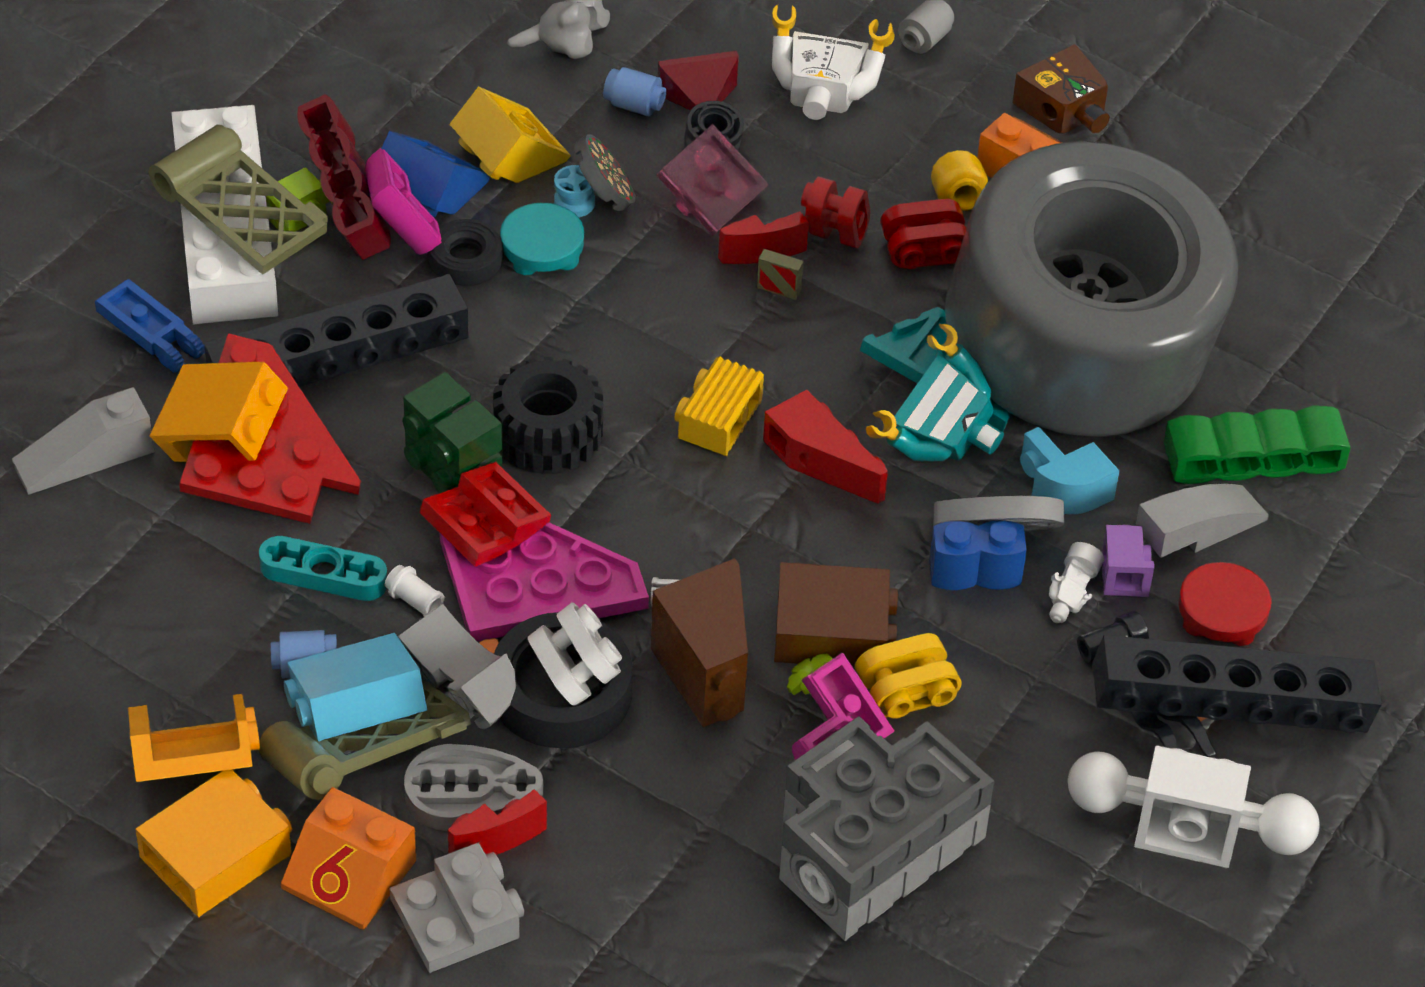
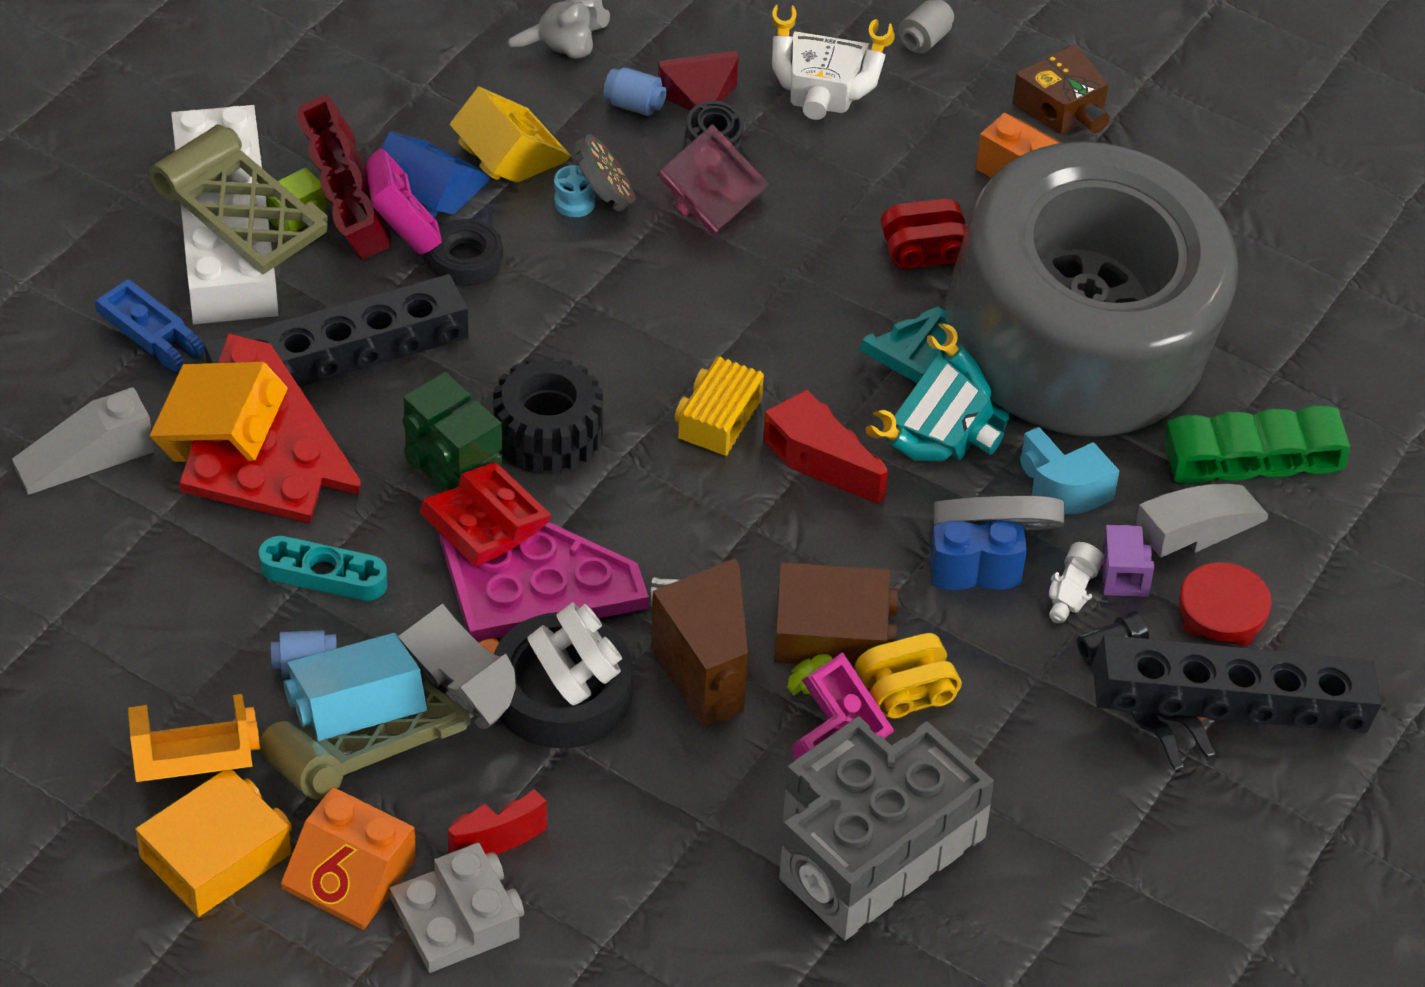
(406, 585): white pin -> none
(464, 764): light grey piece -> none
(542, 238): teal tile -> none
(746, 239): red slope -> none
(780, 274): olive tile -> none
(829, 211): red brick -> none
(959, 177): yellow head -> none
(1193, 805): white brick -> none

